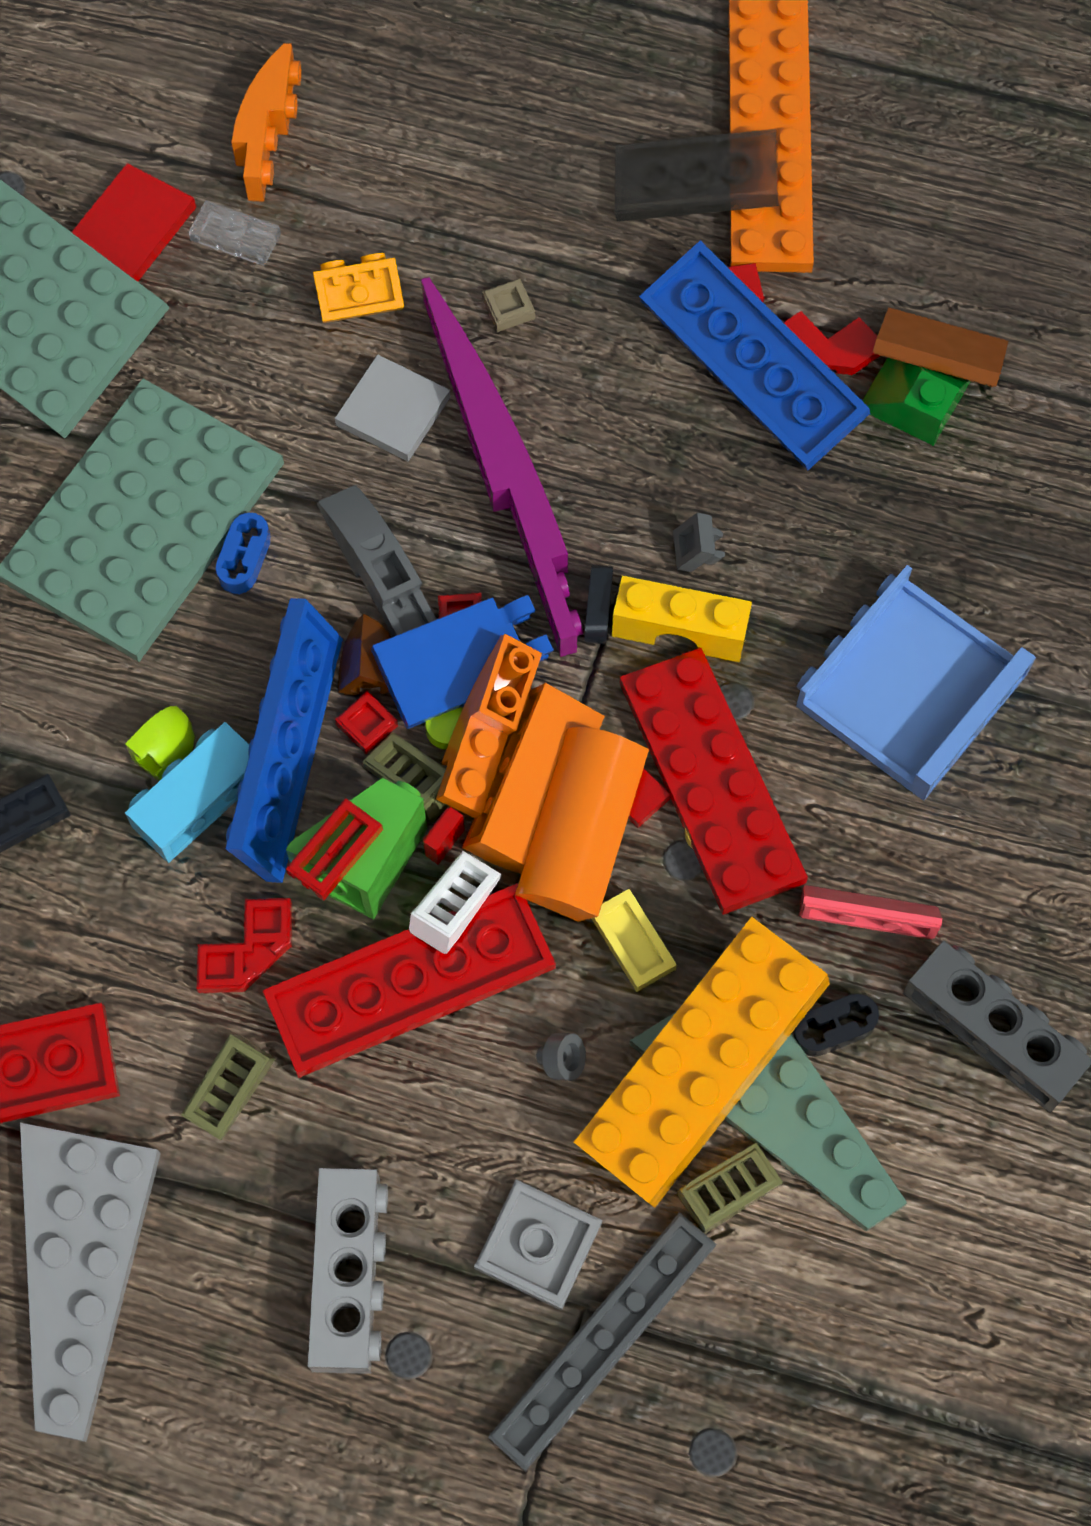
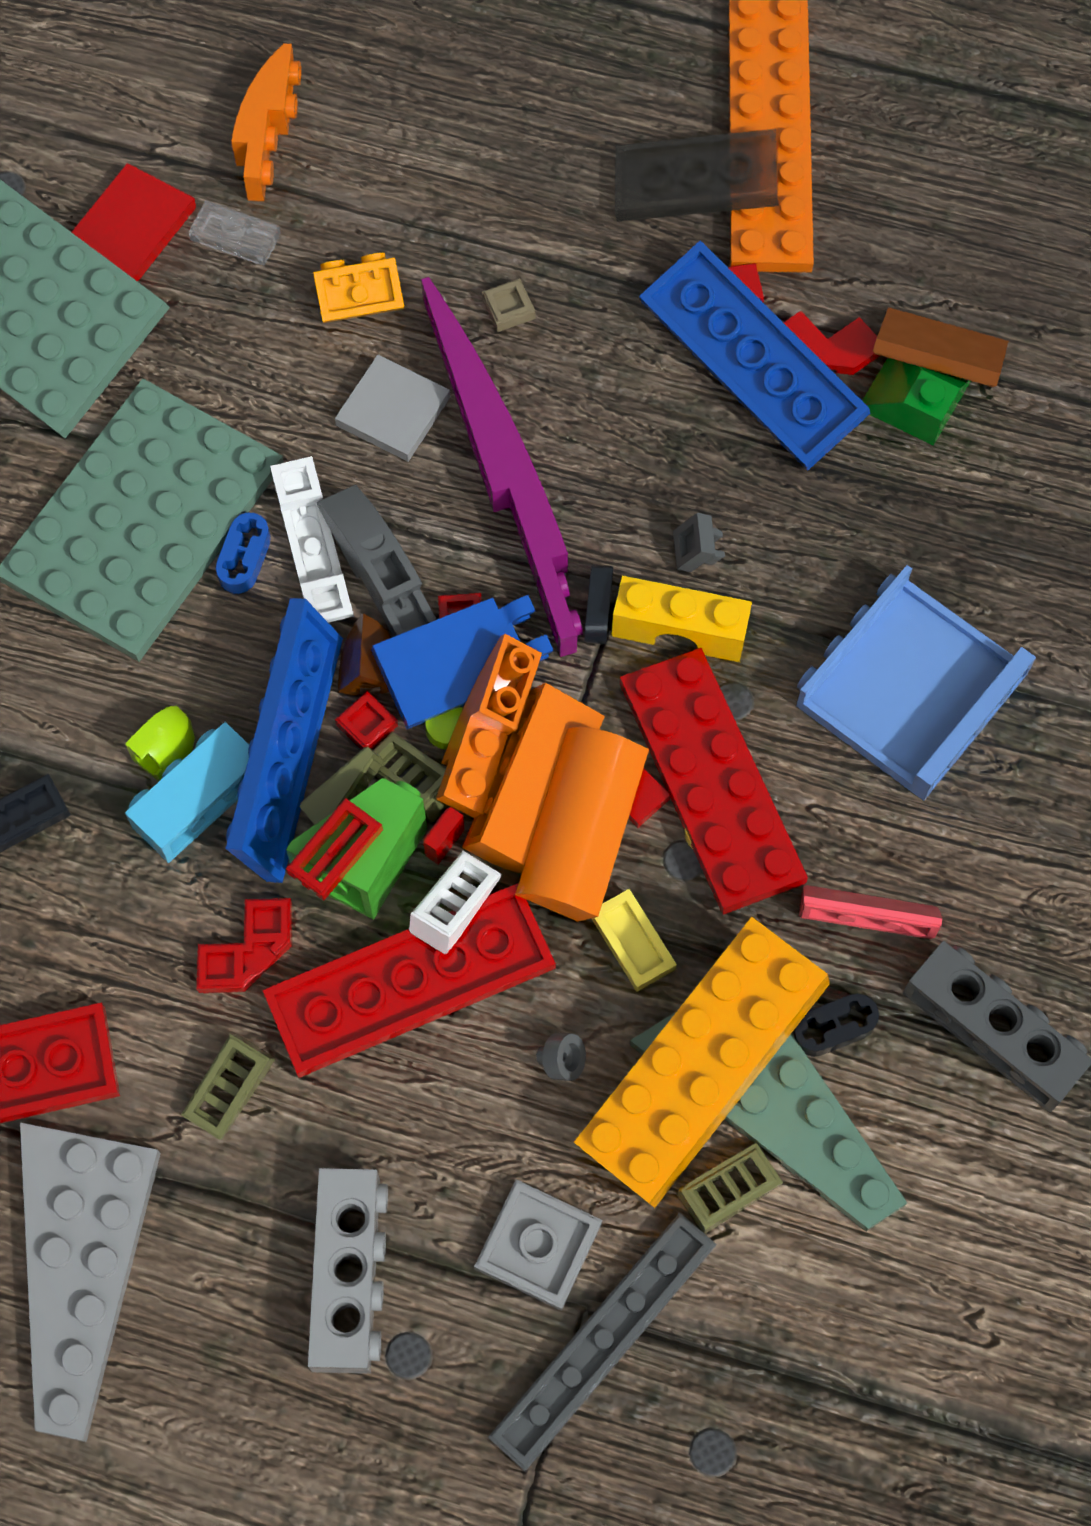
(311, 539): none -> white slope
(345, 783): none -> olive slope

